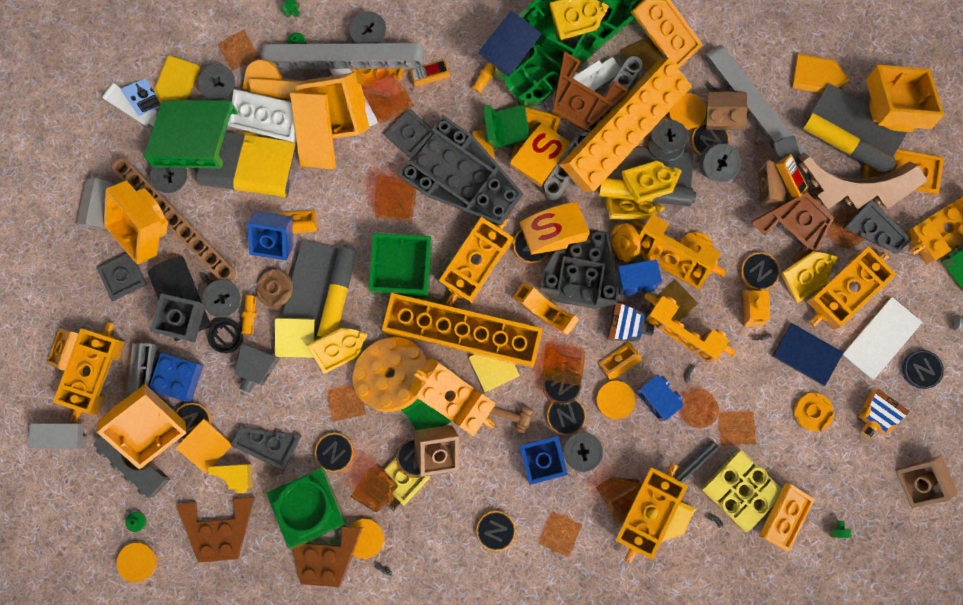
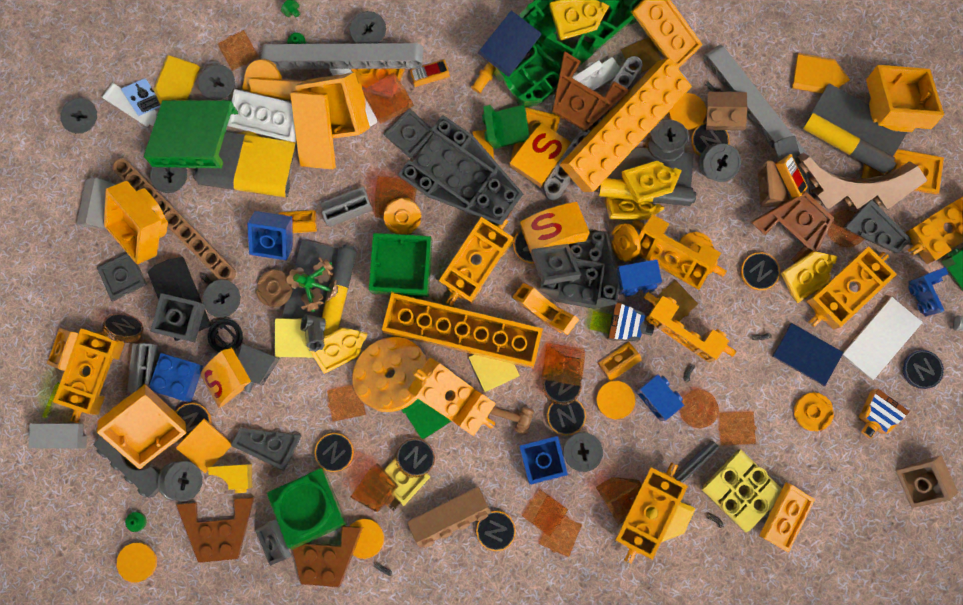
(50, 404): none -> clear neon green piece
(77, 109): none -> dark grey piece
(122, 328): none -> tile
(188, 473): none -> dark grey piece
(225, 377): none -> light orange slope
(249, 315): light orange pin -> none
(273, 542): none -> dark grey tile
(313, 328): none -> dark grey piece
(321, 271): none -> medium nougat plant
(346, 206): none -> light grey piece
(402, 216): none -> light orange tile
(437, 450): medium nougat slope -> none
(449, 517): none -> medium nougat brick
(545, 512): none -> clear orange piece
(555, 264): none -> dark grey plate
(600, 322): none -> clear neon green tile
(755, 306): light orange torso -> none
(840, 530): green tile -> none
(925, 293): none -> blue bracket

